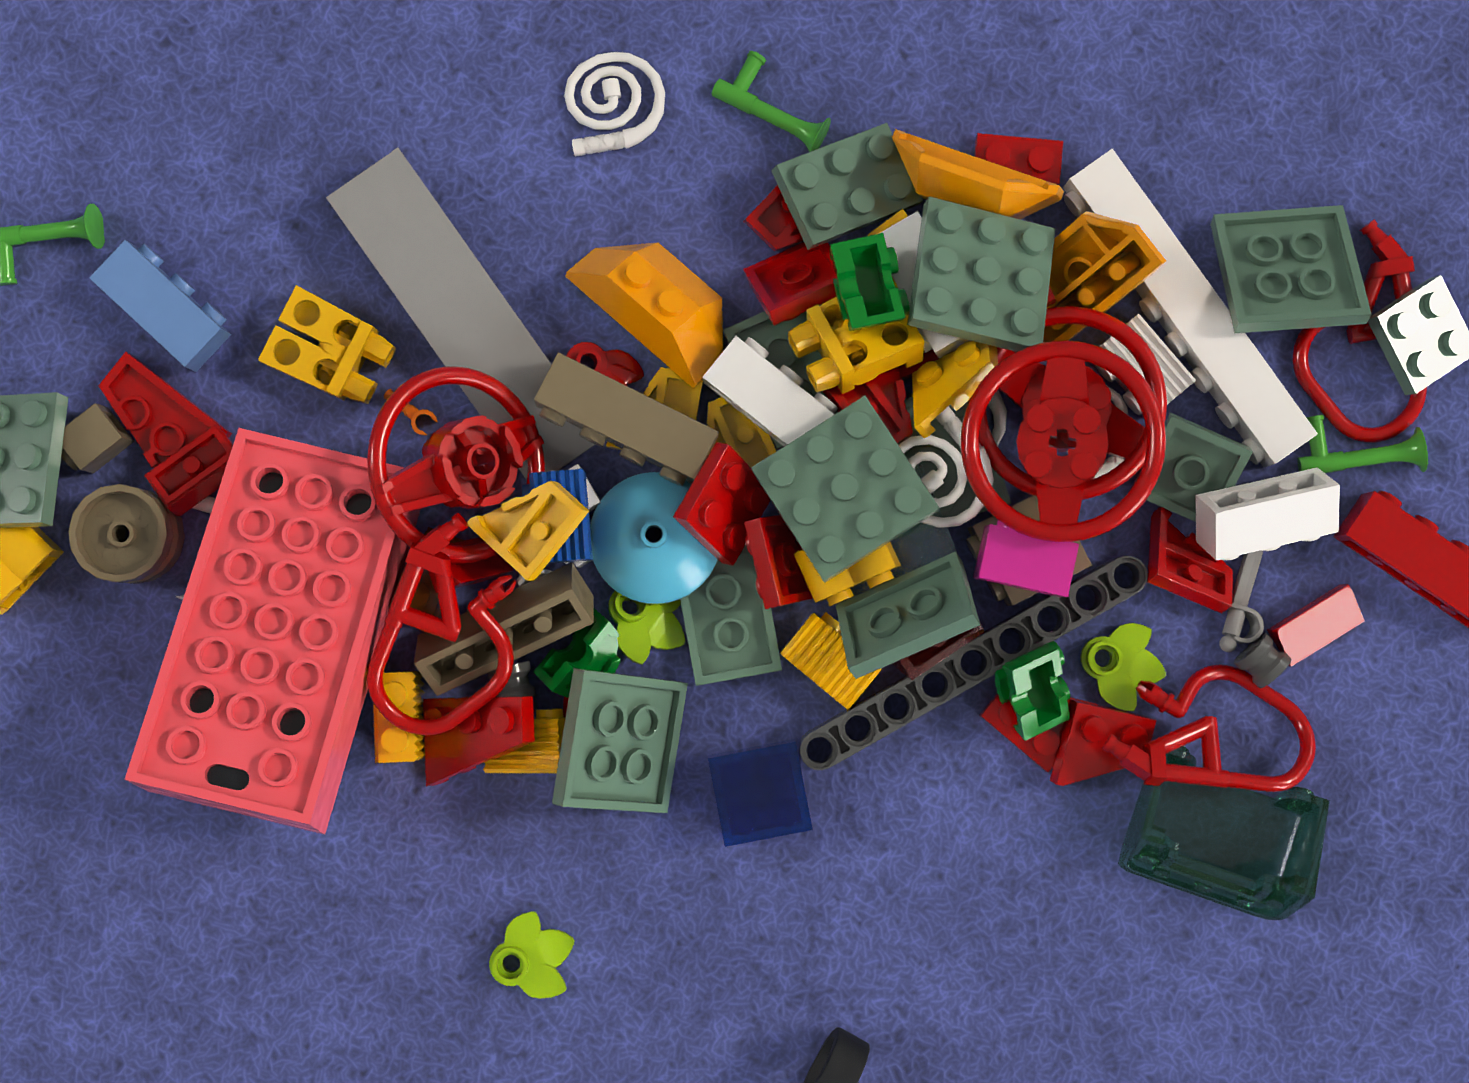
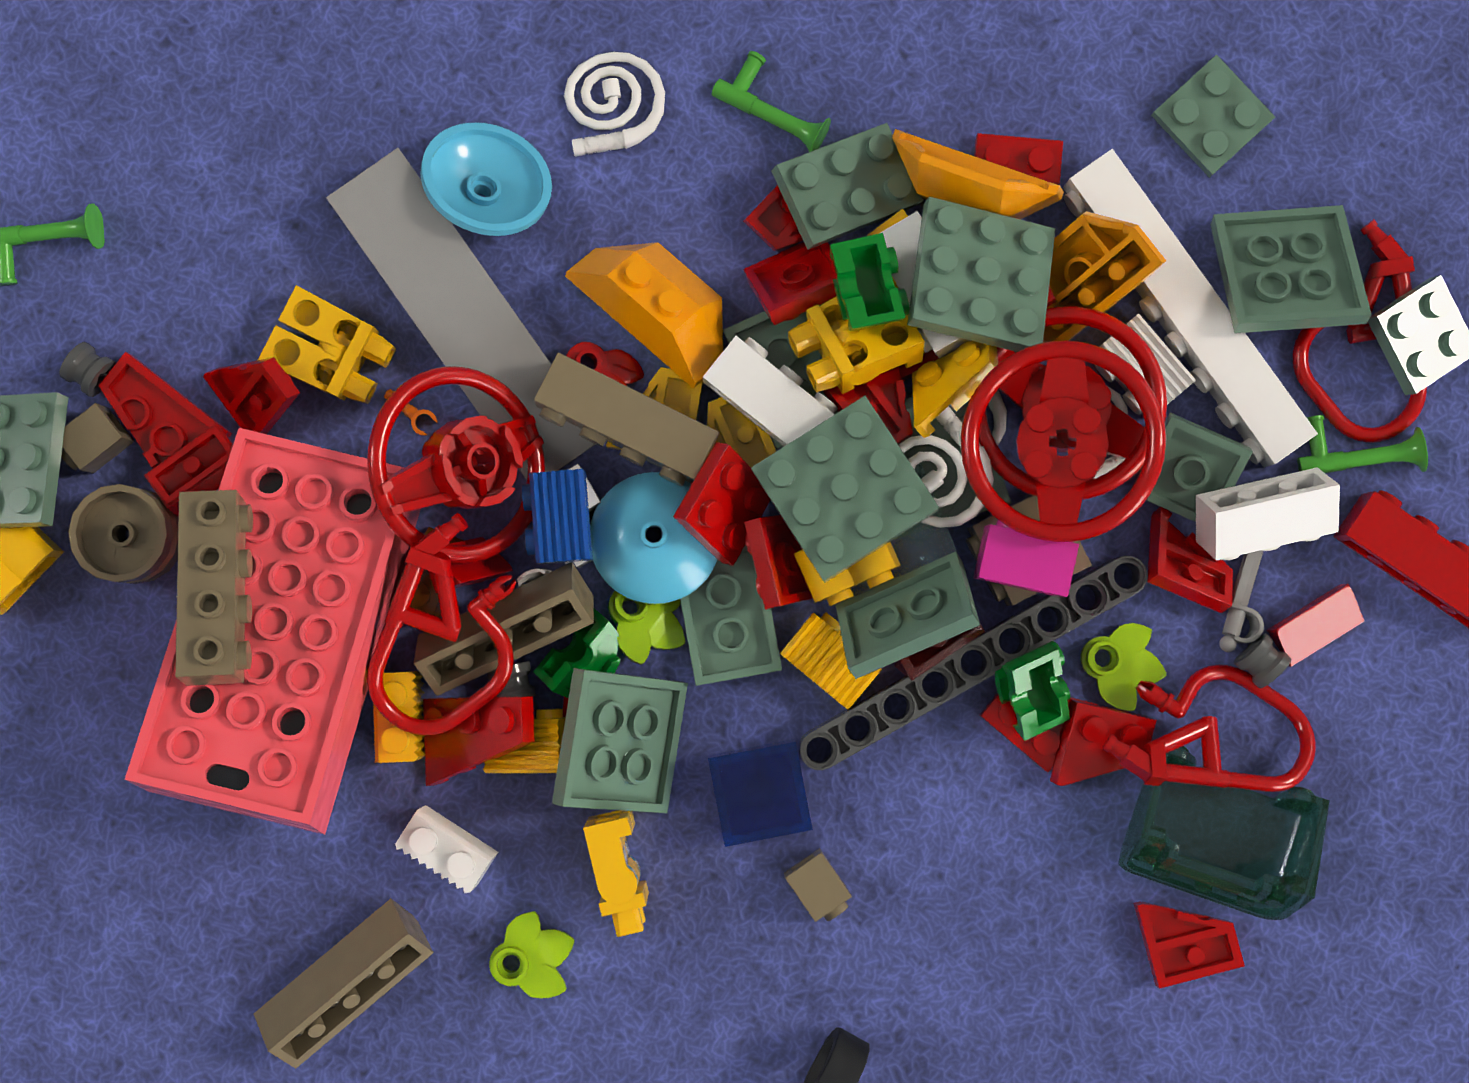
(86, 368): none -> dark grey wheel
(162, 304): medium blue brick -> none
(212, 588): none -> dark tan brick
(254, 392): none -> red wing
(350, 973): none -> dark tan brick
(446, 848): none -> white brick
(487, 162): none -> medium azure dish
(531, 527): yellow wing -> none
(616, 870): none -> yellow hips
(818, 886): none -> dark tan brick
(1186, 944): none -> red wing
(1213, 116): none -> sand green plate

